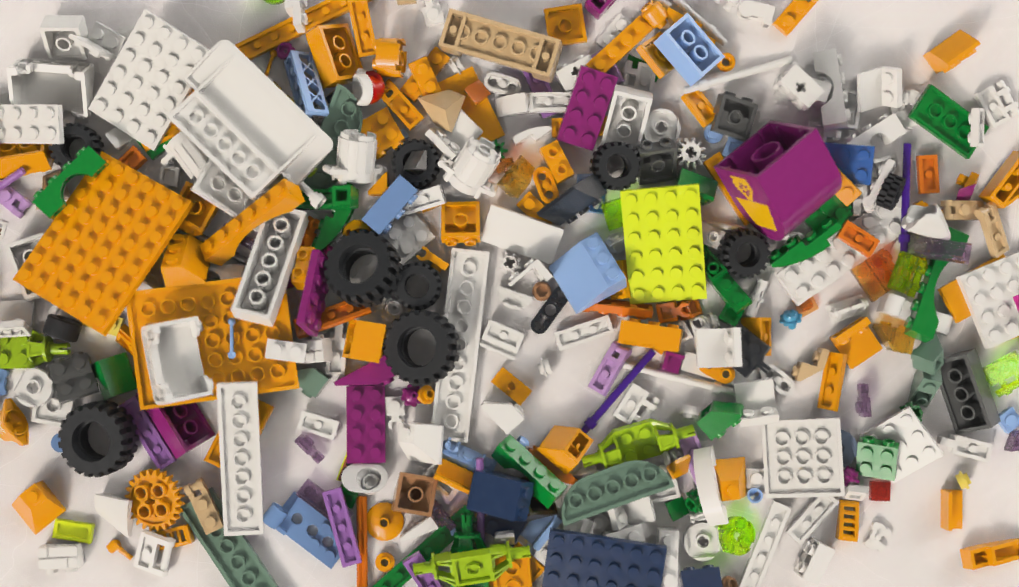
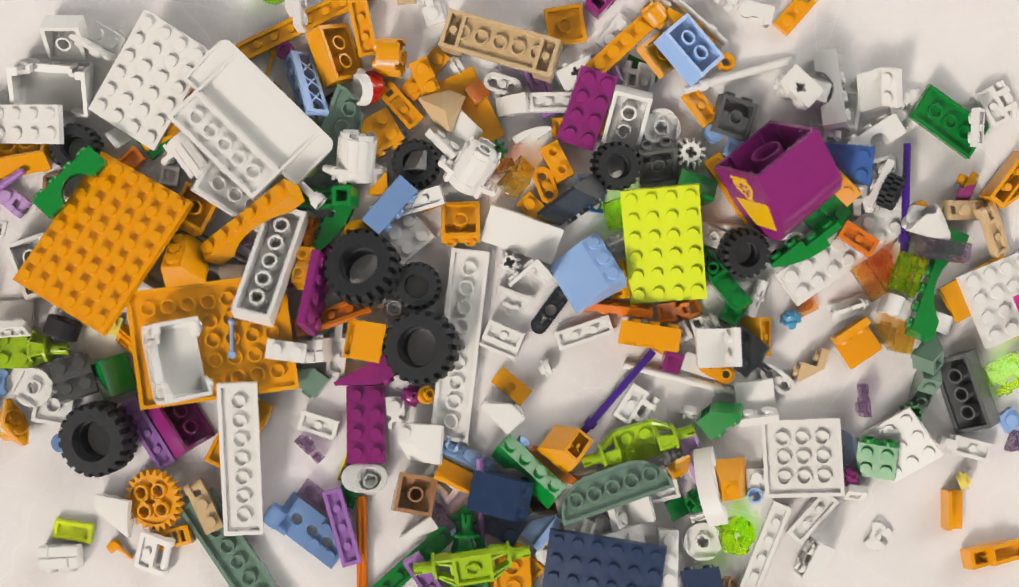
(38, 506): light orange slope -> none
(389, 557): light orange plate -> none
(394, 522): light orange dish -> none
(437, 263): light orange plate -> none
(503, 536): white slope -> none
(541, 291): medium nougat plate -> none
(609, 368): lavender plate -> none
(832, 381): light orange plate -> none
(854, 520): light orange slope -> none
(879, 490): clear red plate -> none
(927, 174): orange plate -> none
(951, 51): light orange slope -> none

